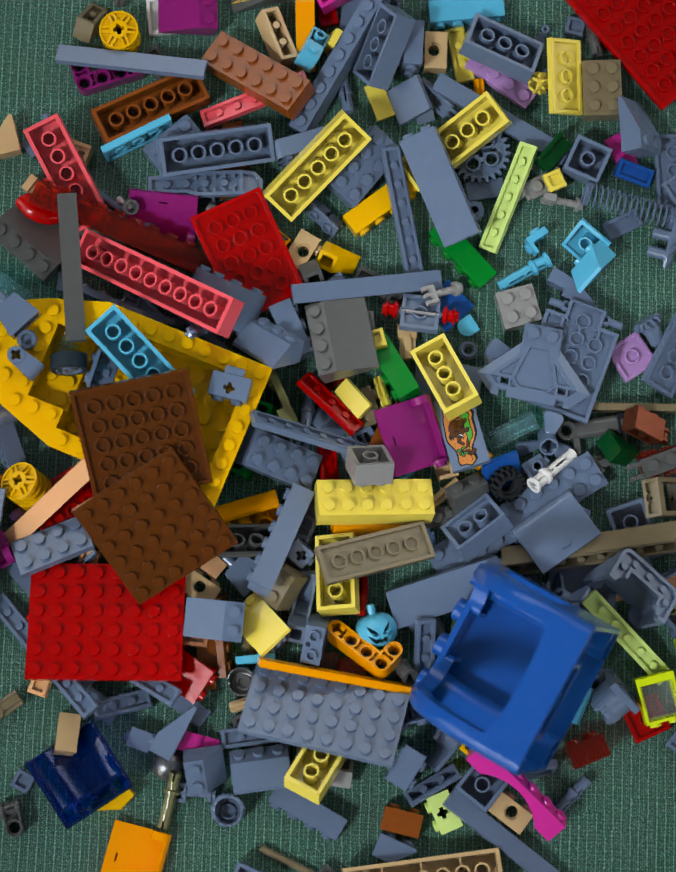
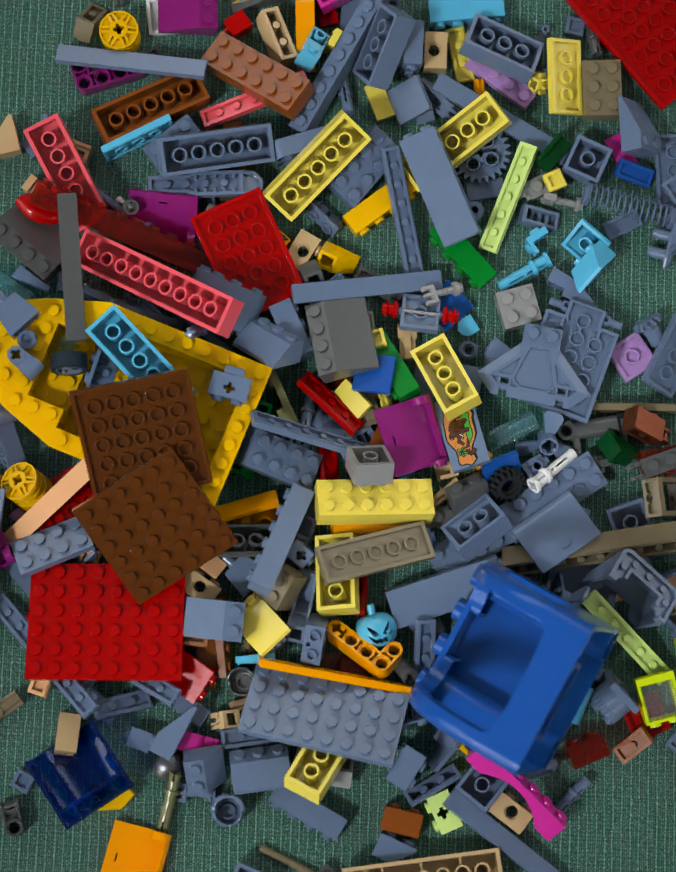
(26, 277): none -> sand blue slope
(223, 719): none -> tan leg
(237, 25): none -> red brick
(377, 380): none -> blue tile
(522, 220): none -> sand blue slope
(633, 745): none -> dark orange plate

